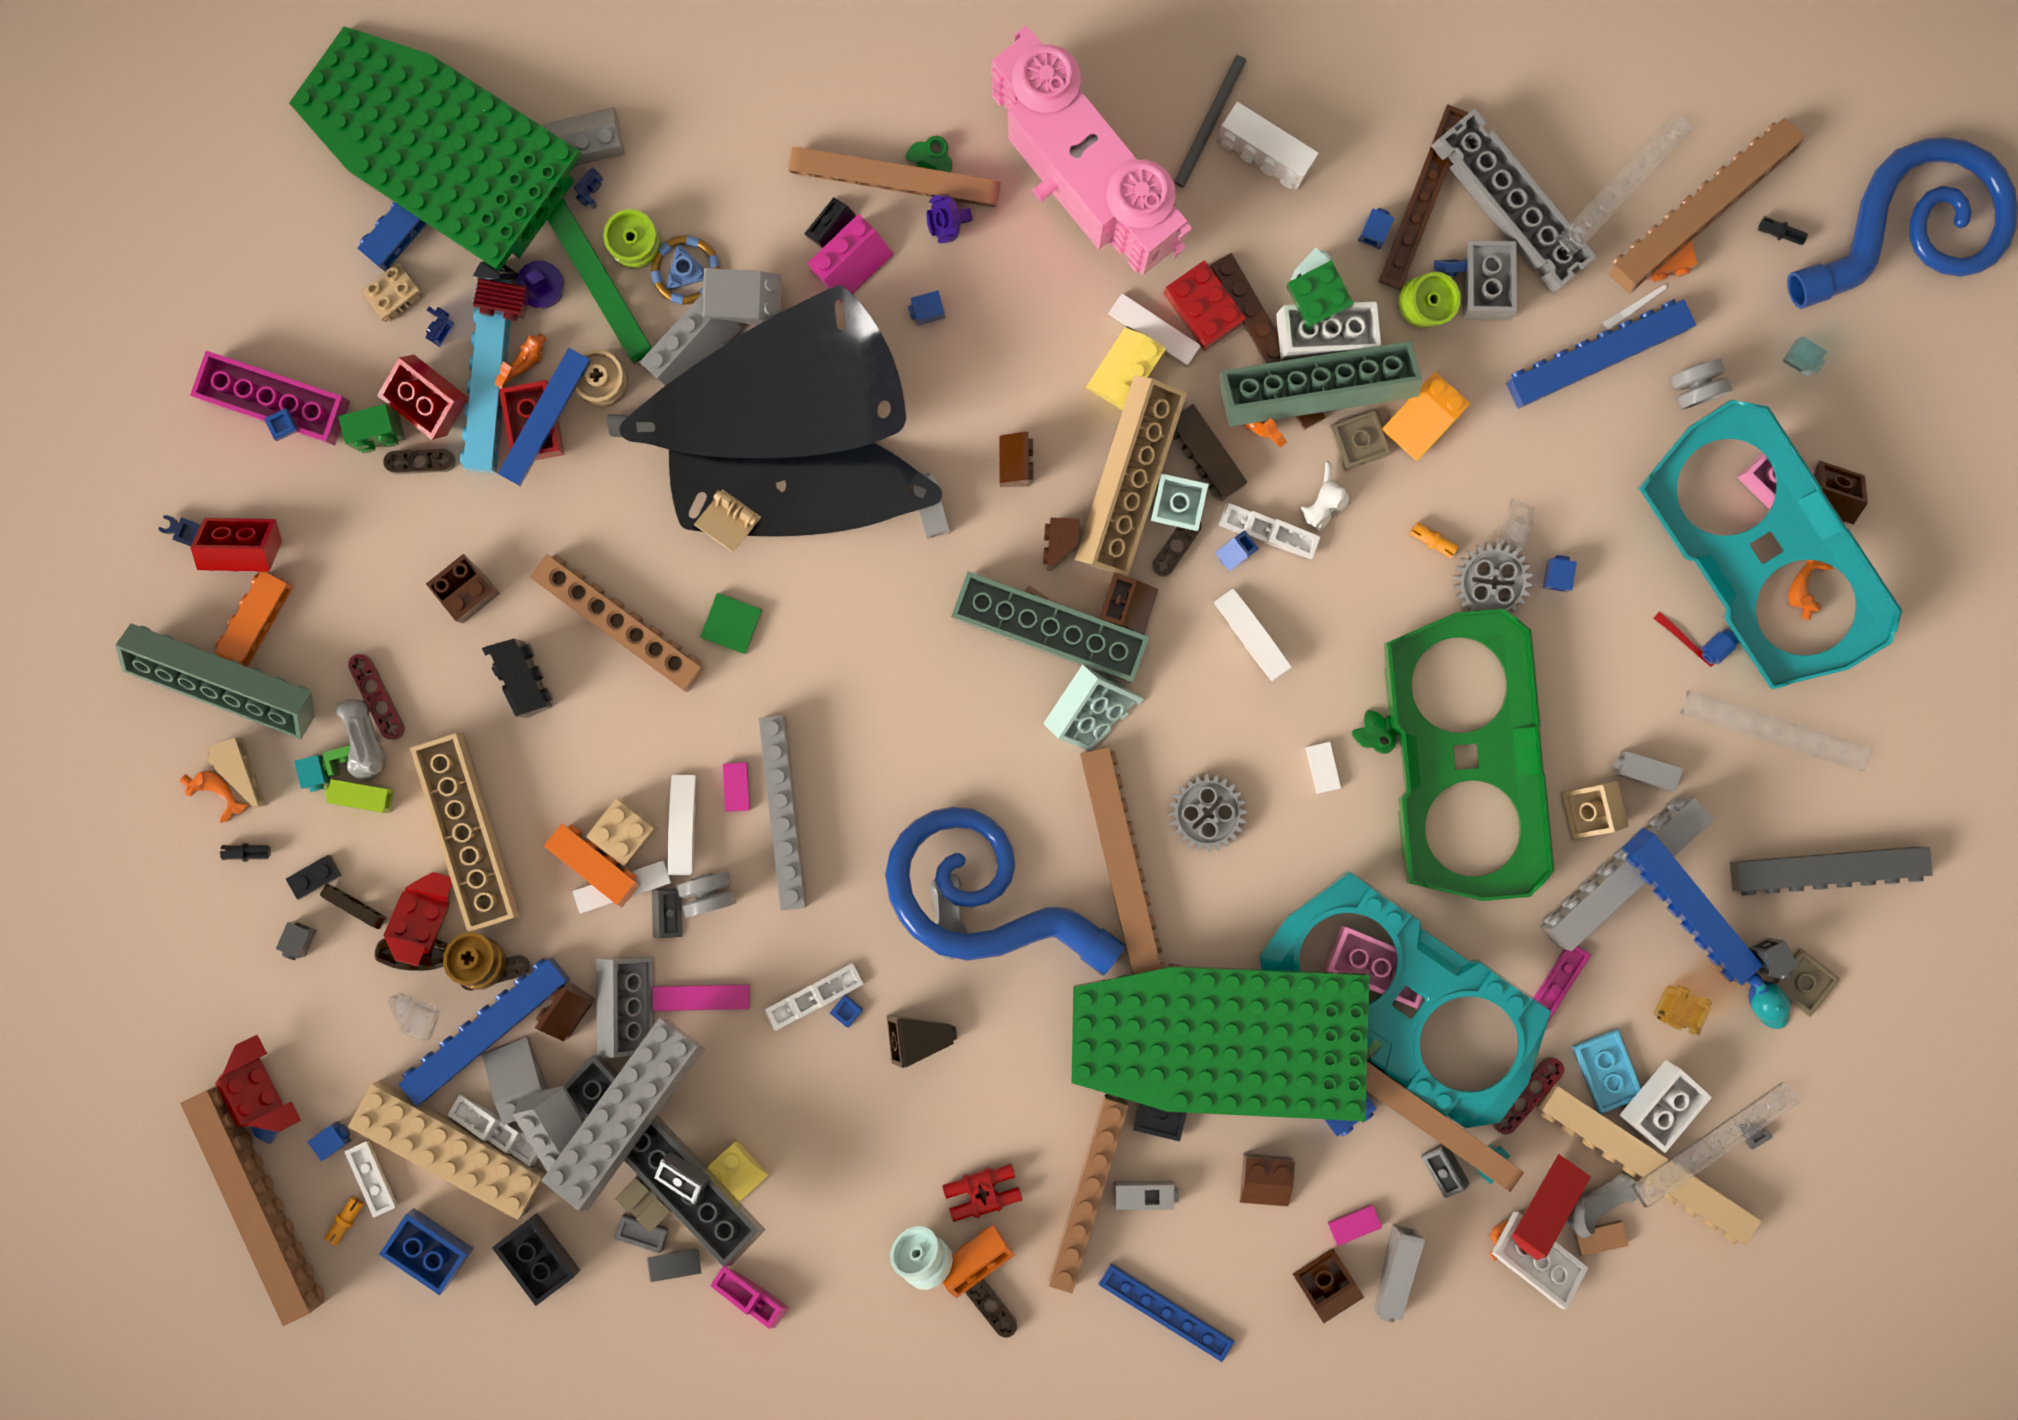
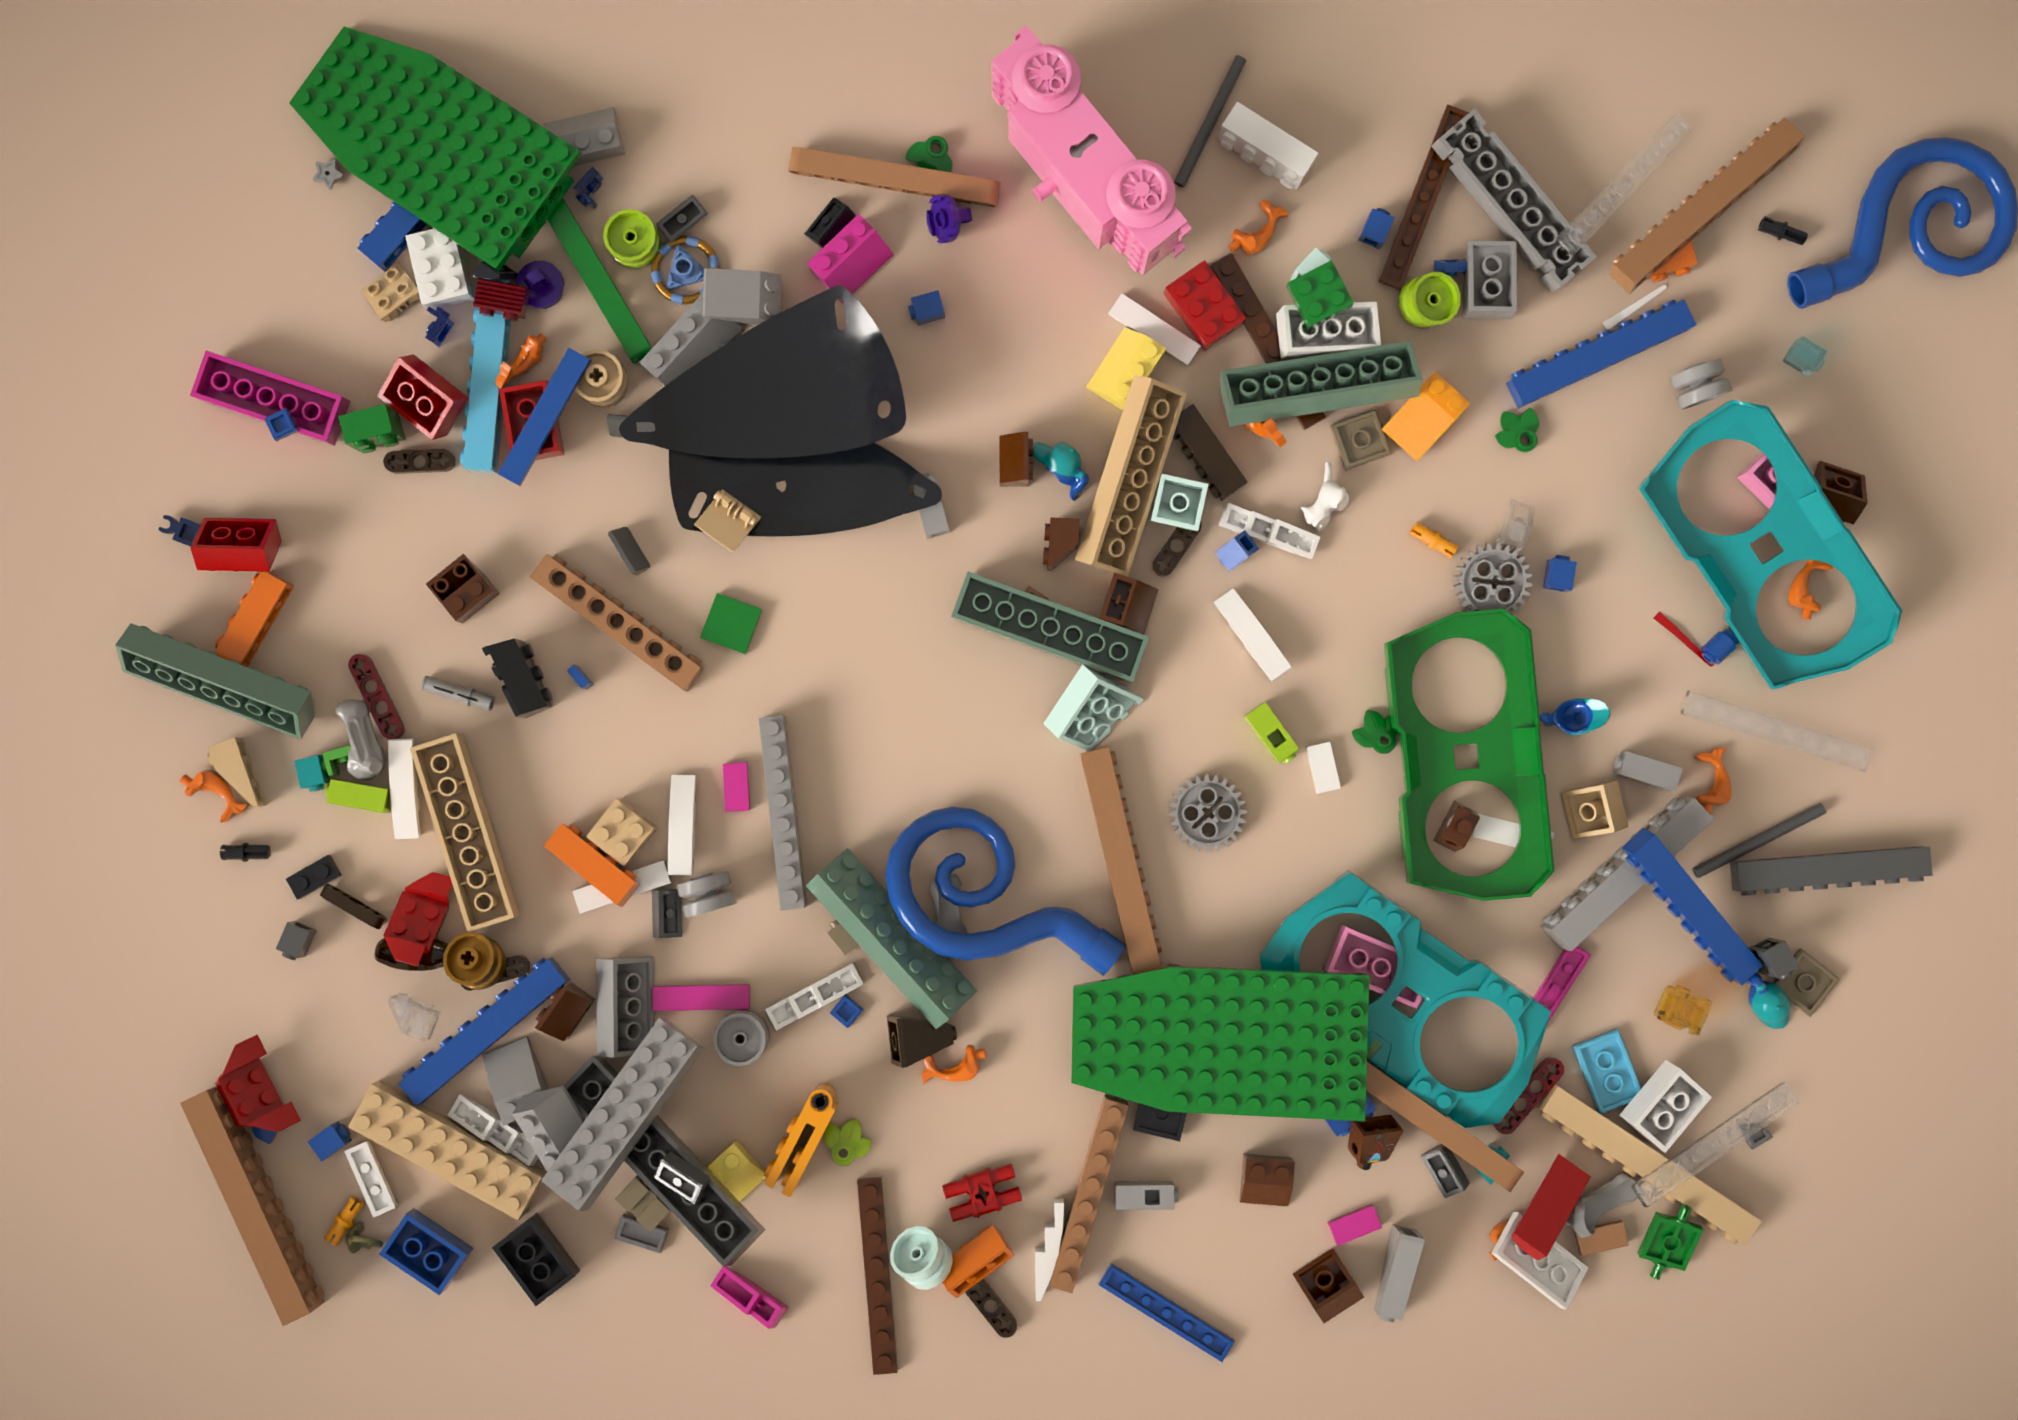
(330, 167): none -> light grey plate
(355, 1242): none -> olive piece
(403, 789): none -> white slope
(439, 269): none -> white brick
(467, 696): none -> light grey pin
(580, 677): none -> blue tile
(629, 550): none -> dark grey slope
(674, 1265): dark grey slope -> none
(681, 219): none -> dark grey slope
(751, 1027): none -> light grey wheel
(815, 1113): none -> light orange hinge
(842, 938): none -> dark tan brick
(849, 1139): none -> lime plate
(869, 918): none -> sand green brick
(877, 1276): none -> reddish brown plate
(964, 1072): none -> orange animal
(1046, 1256): none -> white slope
(1064, 463): none -> teal hair
(1257, 241): none -> orange animal
(1271, 733): none -> lime brick
(1373, 1139): none -> reddish brown torso
(1457, 827): none -> reddish brown torso
(1498, 830): none -> white sticker
(1517, 427): none -> green plate
(1578, 716): none -> blue hair
(1670, 1241): none -> green plate
(1721, 791): none -> orange animal
(1759, 840): none -> dark grey piece

